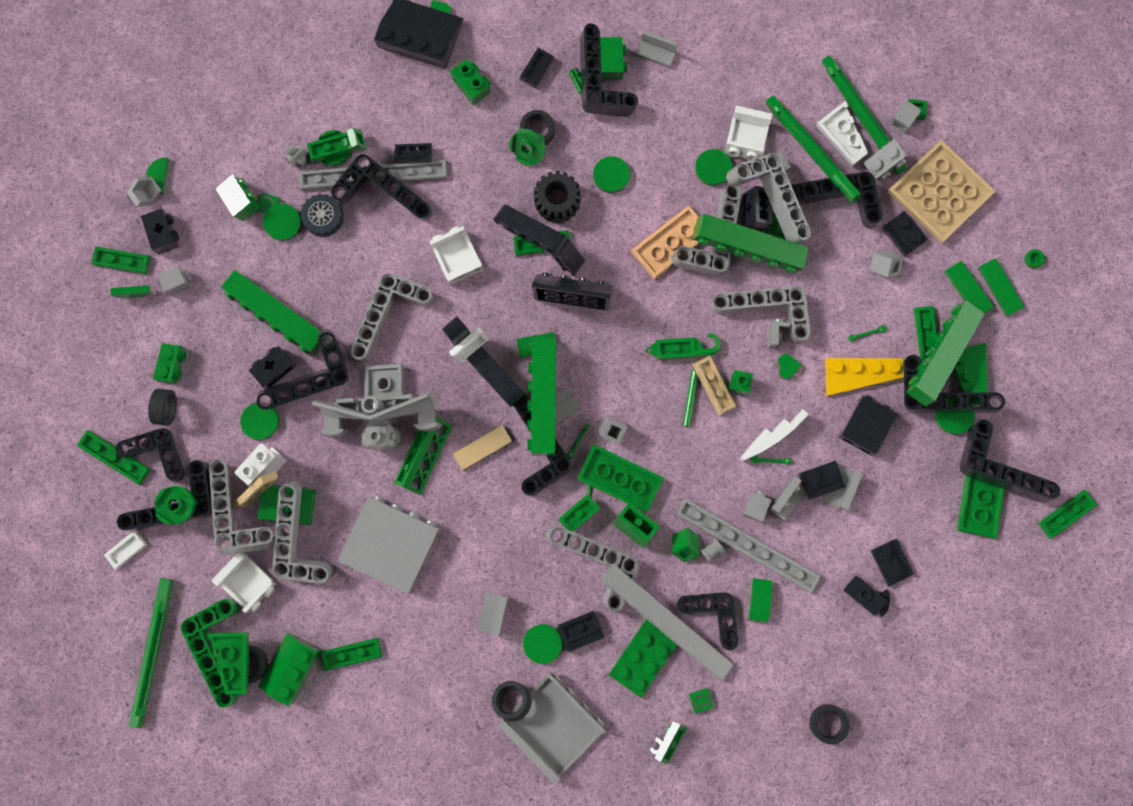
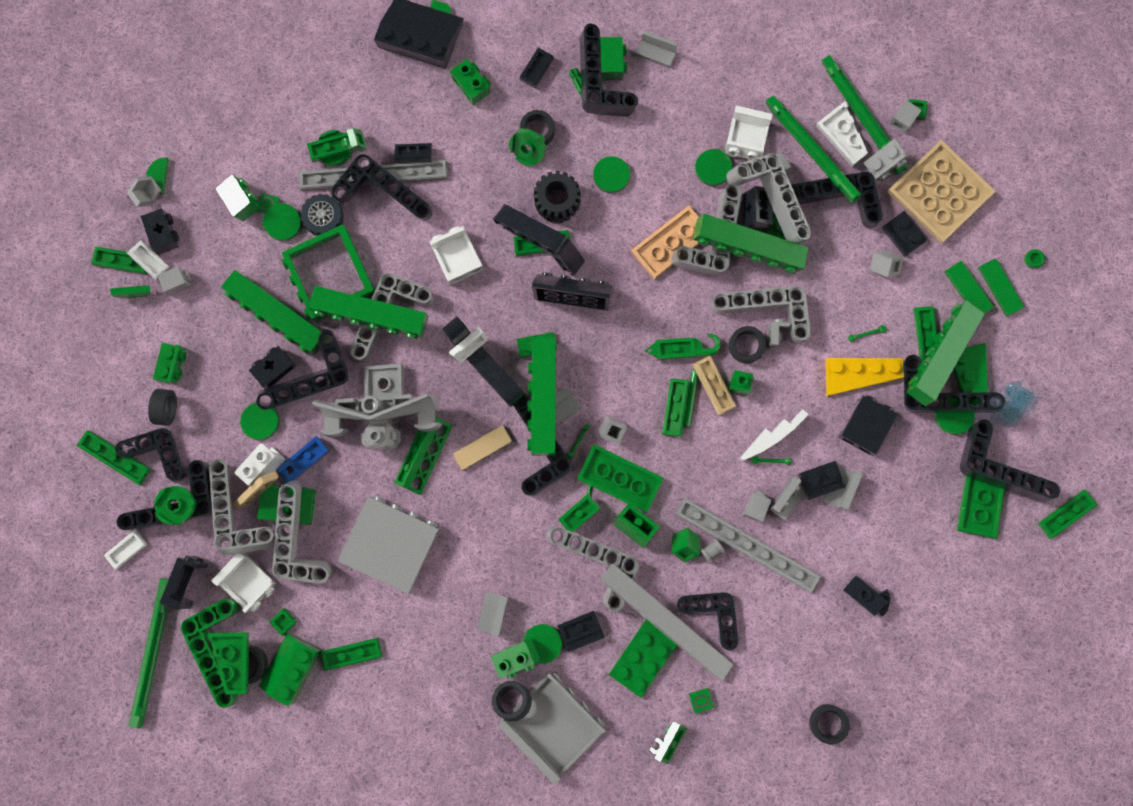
(148, 259): none -> white tile
(179, 581): none -> black panel
(283, 622): none -> green tile
(295, 279): none -> green window
(296, 155): light grey gear -> none
(303, 459): none -> blue plate
(368, 312): none -> green brick
(515, 658): none -> green brick
(676, 407): none -> green tile
(754, 332): none -> black tyre
(760, 600): green slope -> none
(788, 366): green tile -> none
(892, 562): black plate -> none
(1016, 403): none -> clear light blue bracket

